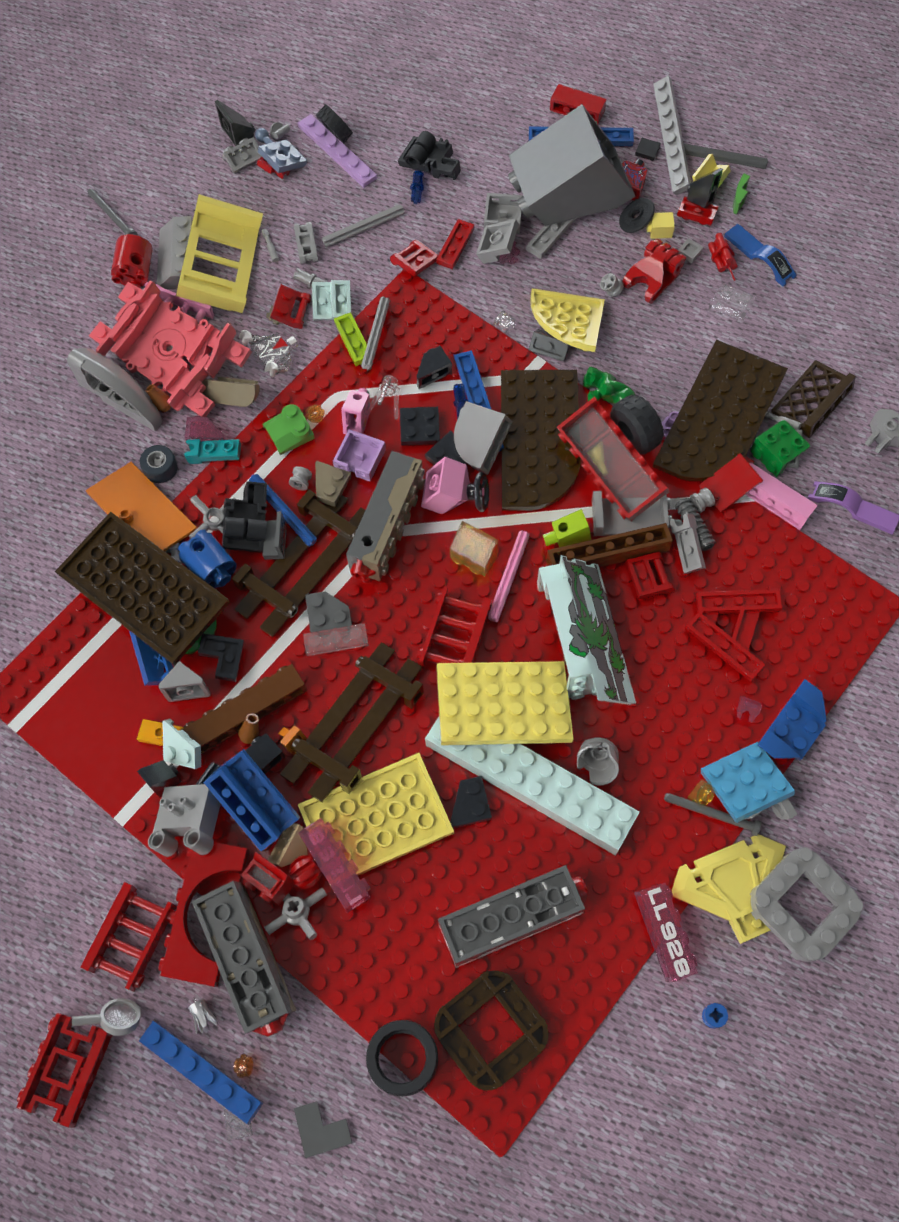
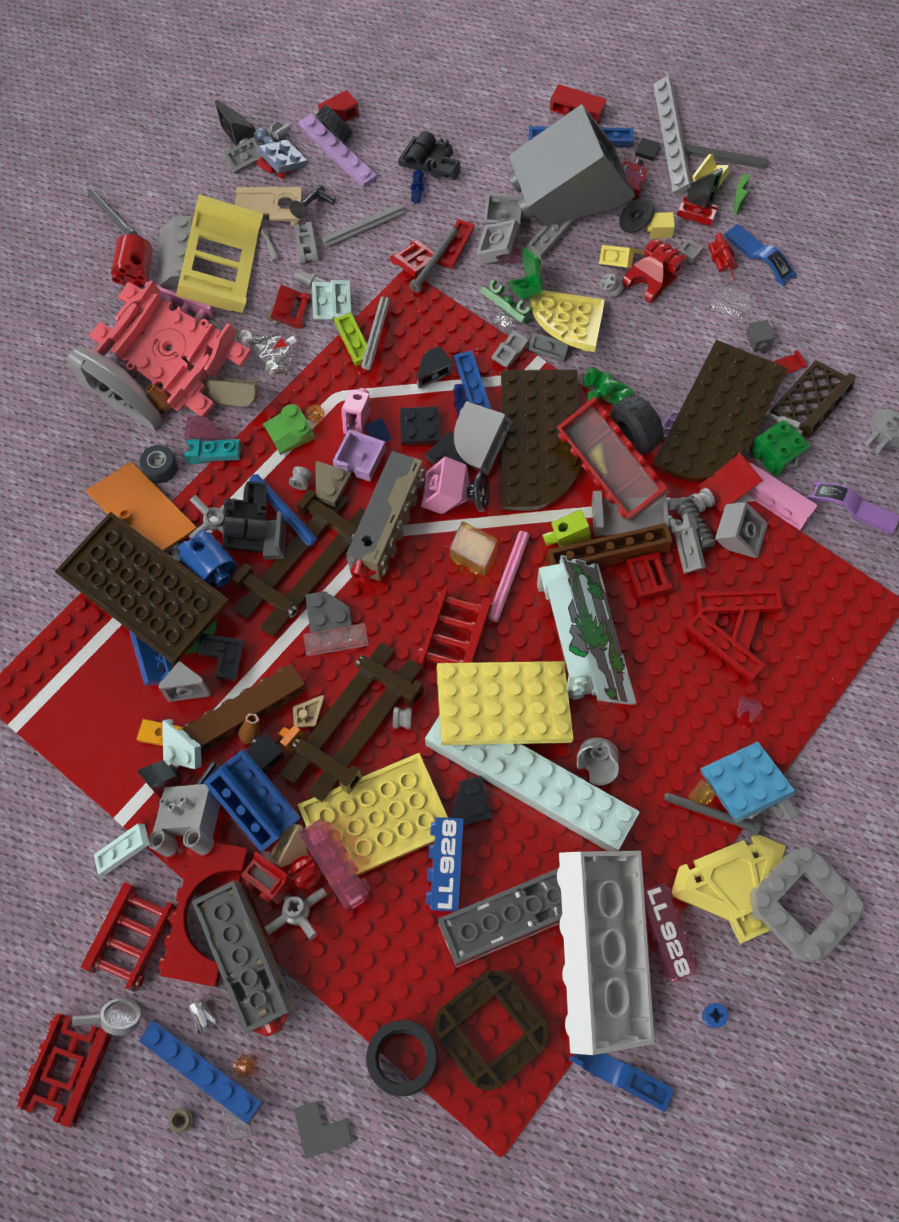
(121, 849): none -> light aqua plate
(175, 1127): none -> dark tan plate
(266, 201): none -> tan piece
(298, 208): none -> black piece
(307, 713): none -> tan piece
(343, 105): none -> red slope
(378, 430): none -> clear blue slope
(388, 388): clear plant -> none
(402, 718): none -> light grey wheel
(416, 285): none -> dark grey bar
(446, 864): none -> blue brick
(506, 302): none -> plate
(511, 349): none -> light grey slope
(532, 282): none -> green bracket
(605, 951): none -> white plate
(618, 256): none -> light yellow panel
(626, 1078): none -> blue piece
(741, 529): none -> light grey slope
(760, 335): none -> dark grey brick
(792, 362): none -> red piece
(796, 724): blue piece -> none

